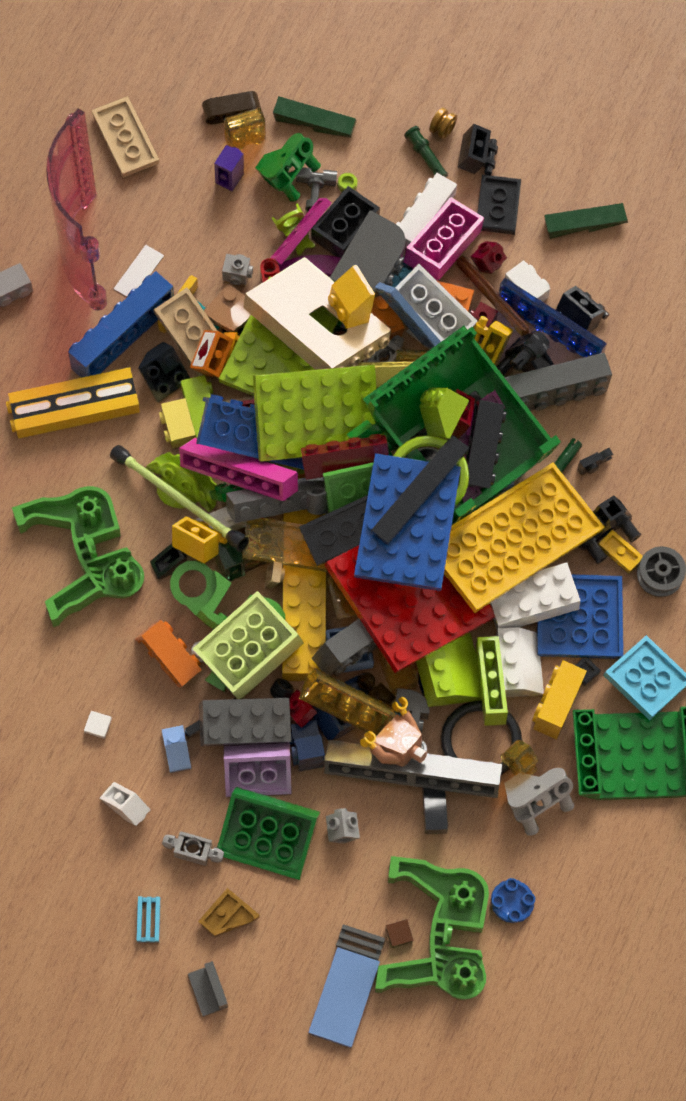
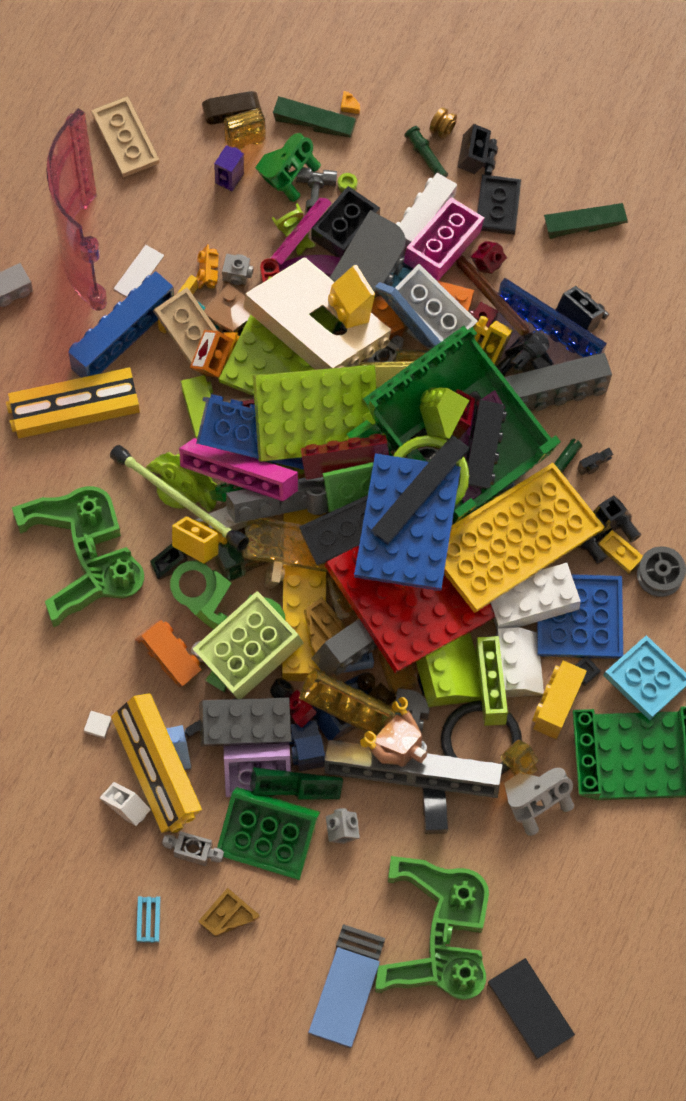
(156, 763): none -> yellow brick
(162, 370): black slope -> none
(178, 423): light yellow brick -> none
(207, 259): none -> light orange hinge
(208, 989): dark grey panel -> none
(294, 783): none -> dark green slope
(321, 623): none -> pearl gold wing
(349, 104): none -> light orange tile
(399, 933): reddish brown tile -> none
(512, 901): blue dish -> none
(527, 278): white brick -> none
(531, 1008): none -> black tile

